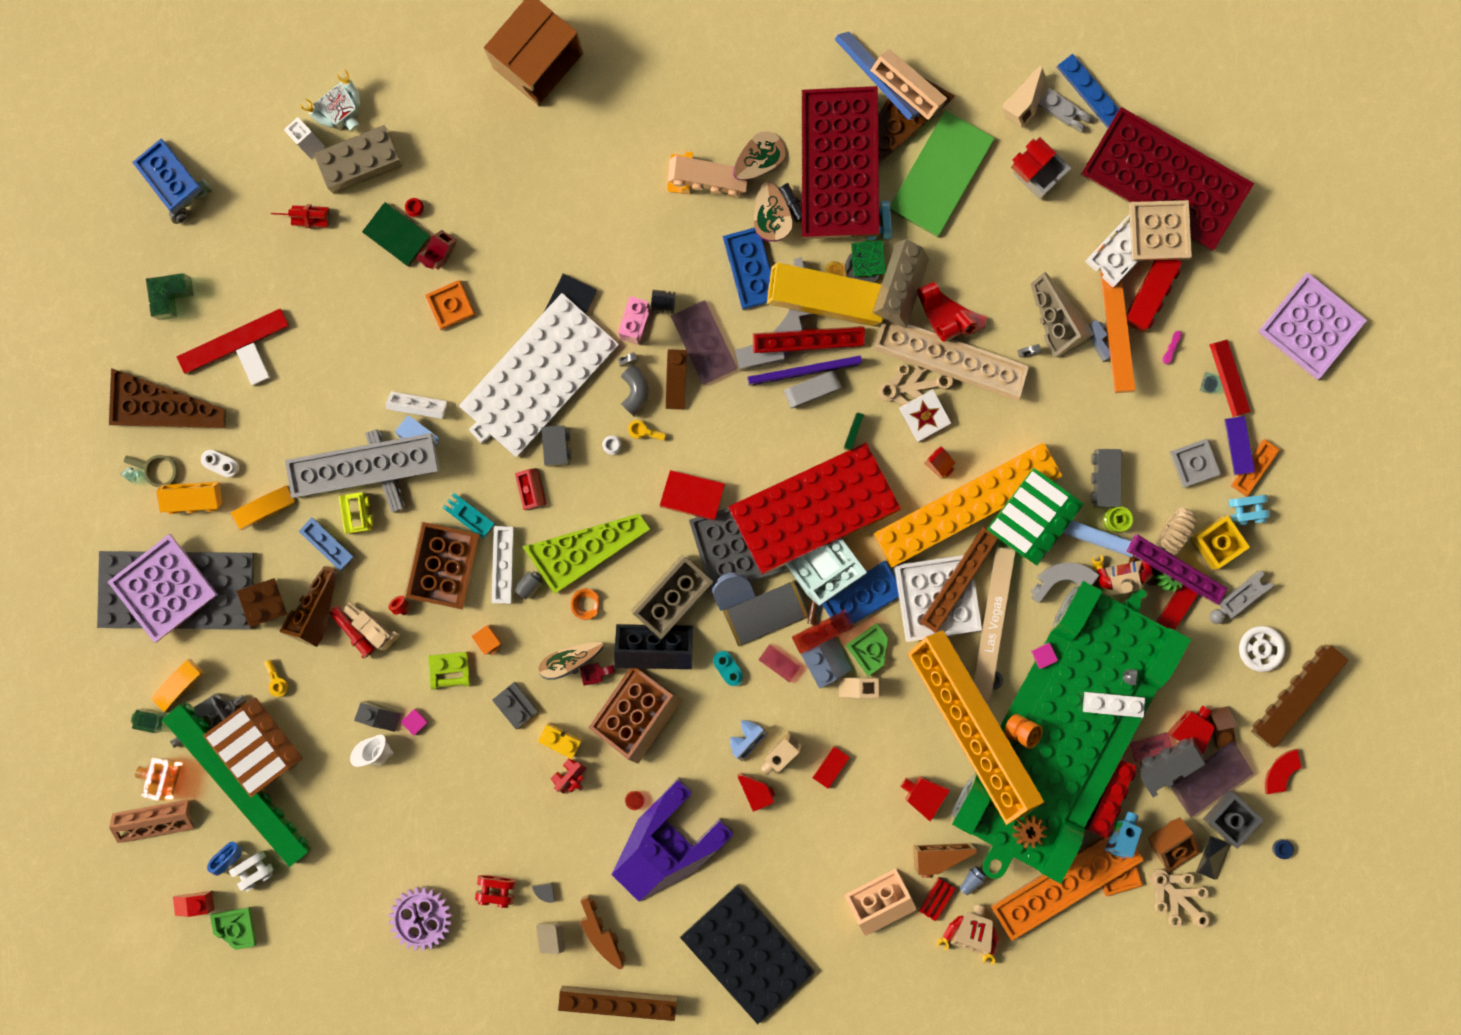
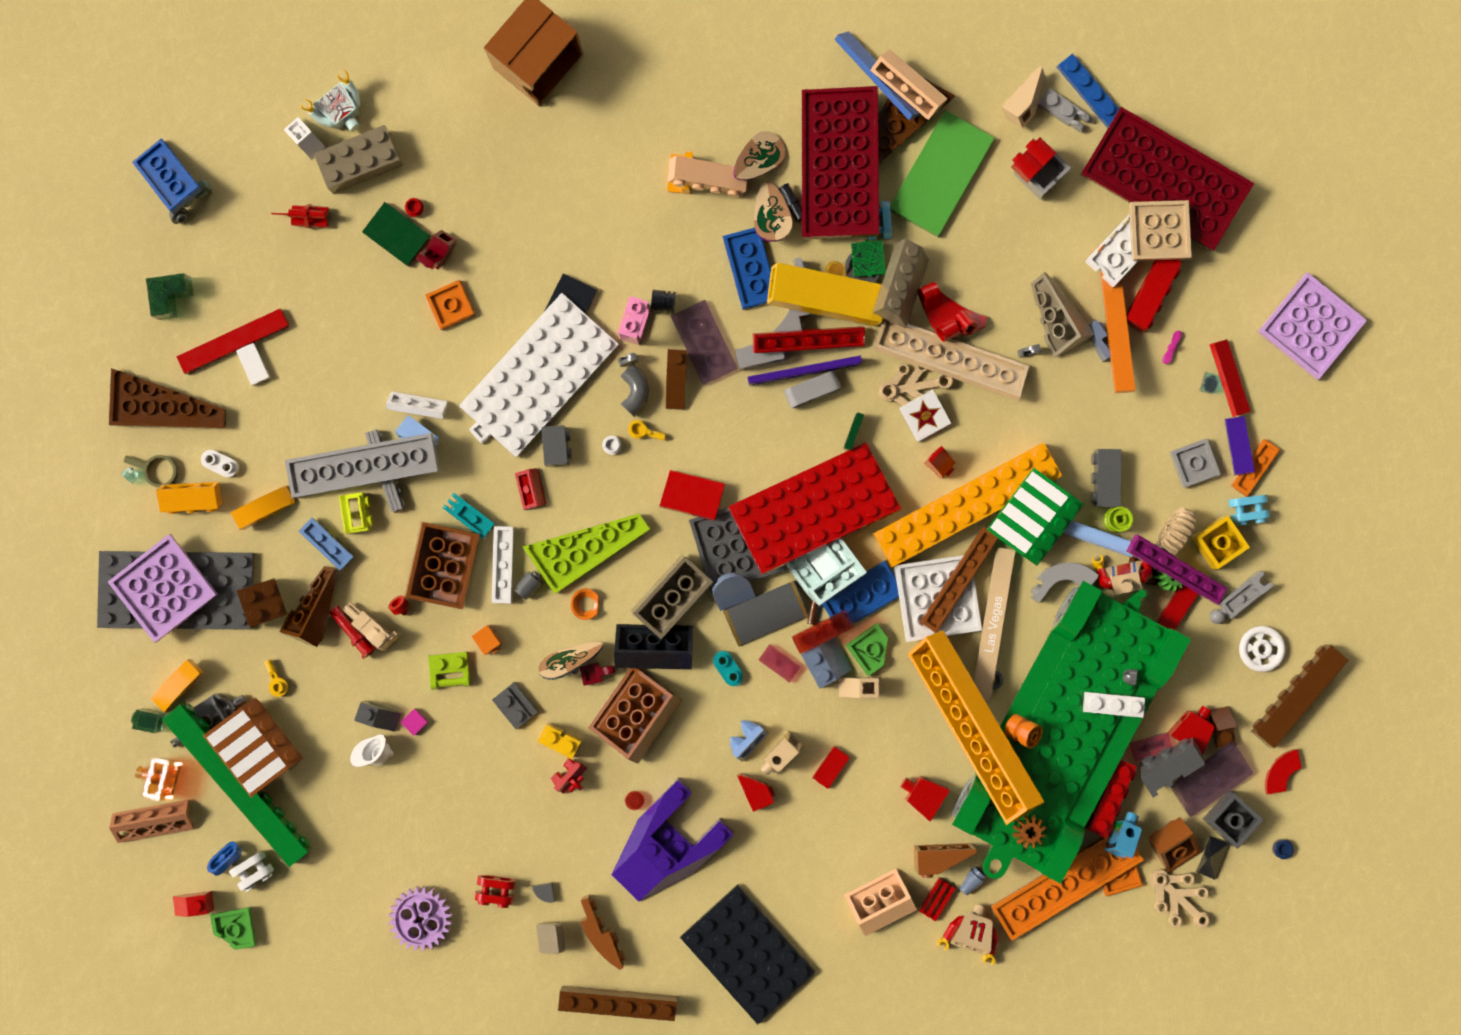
(1044, 655): dark pink tile -> none

